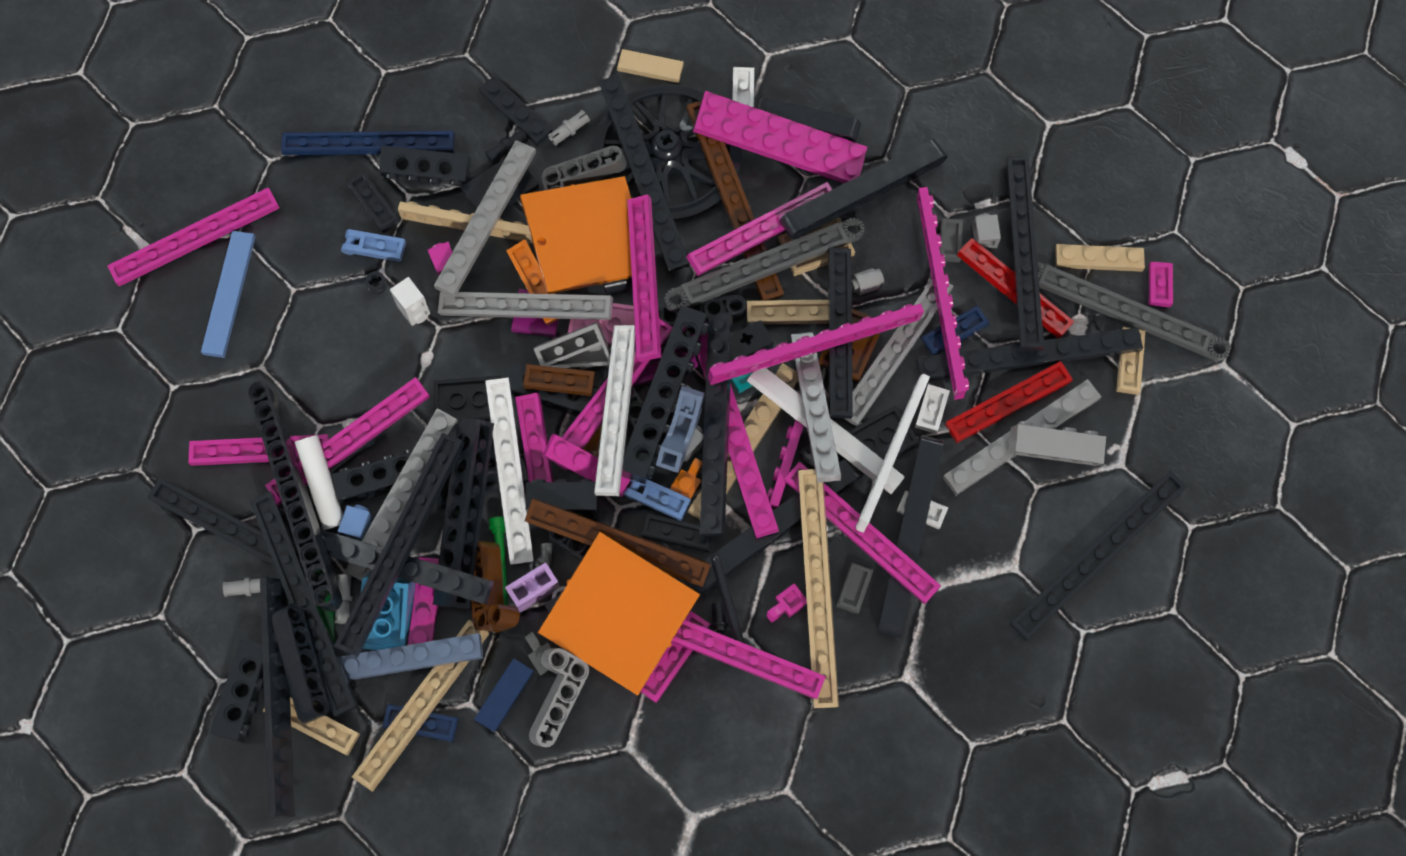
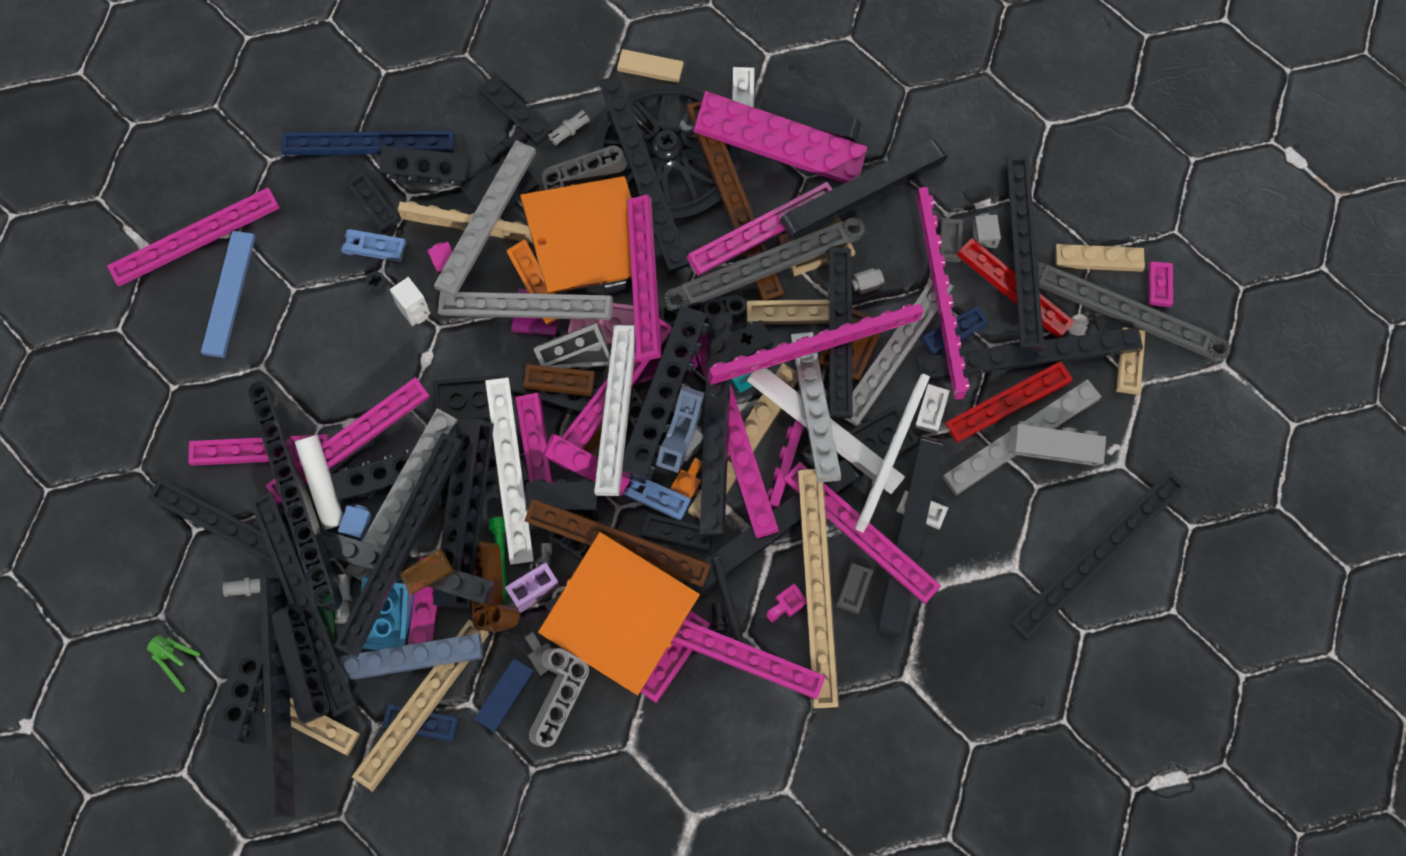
(163, 649): none -> bright green plant
(426, 572): none -> clear orange tile

